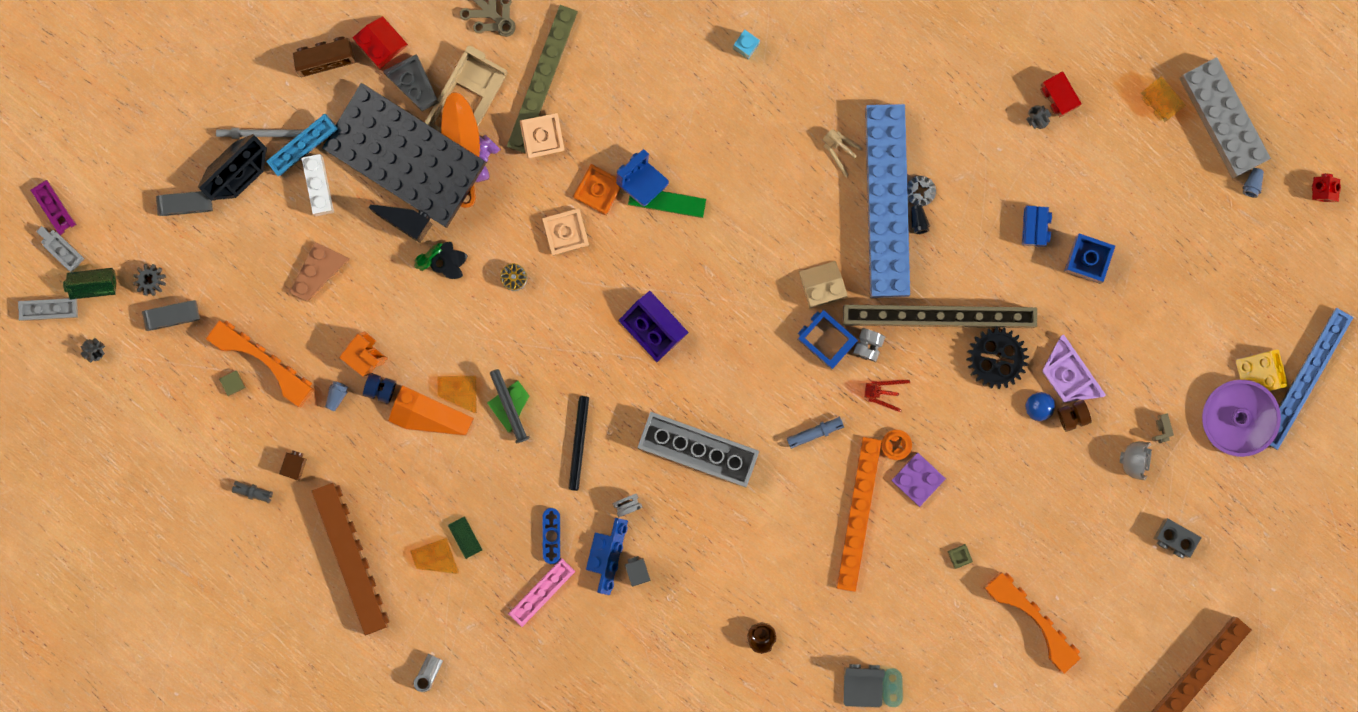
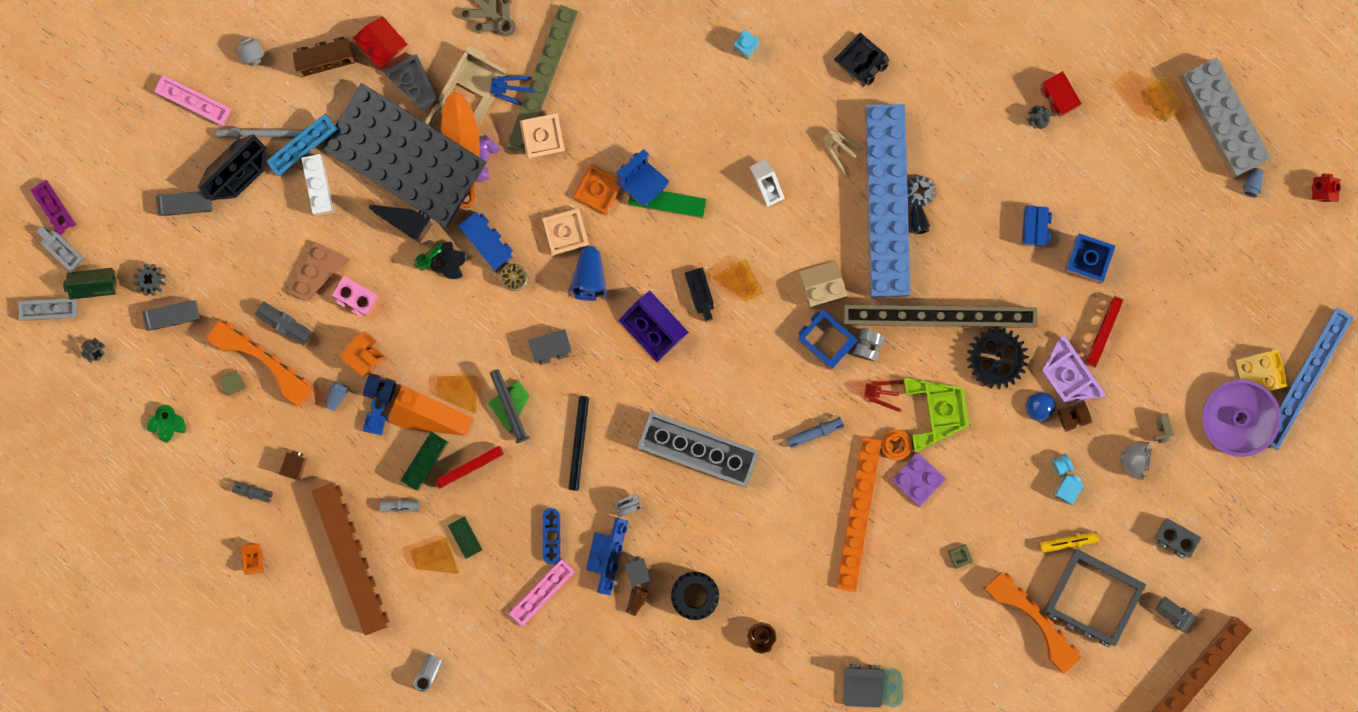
(166, 426): none -> green plate
(193, 100): none -> bright pink plate
(250, 51): none -> light grey head
(252, 559): none -> orange bracket
(283, 323): none -> dark grey piece
(357, 292): none -> bright pink brick
(375, 422): none -> blue plate
(400, 506): none -> light grey pin
(424, 461): none -> dark green brick
(469, 467): none -> red beam
(486, 240): none -> blue brick
(498, 87): none -> blue plant
(550, 346): none -> dark grey brick
(588, 276): none -> blue cone
(637, 600): none -> reddish brown cone
(700, 292): none -> black hinge
(702, 611): none -> black tyre
(740, 280): none -> clear yellow wing
(767, 182): none -> white slope
(862, 60): none -> black plate
(945, 408): none -> lime wing
(1062, 464): none -> medium azure wheel
(1069, 489): none -> medium azure brick
(1072, 623): none -> dark grey window
(1092, 538): none -> yellow pin
(1104, 331): none -> red beam
(1178, 616): none -> dark grey piece

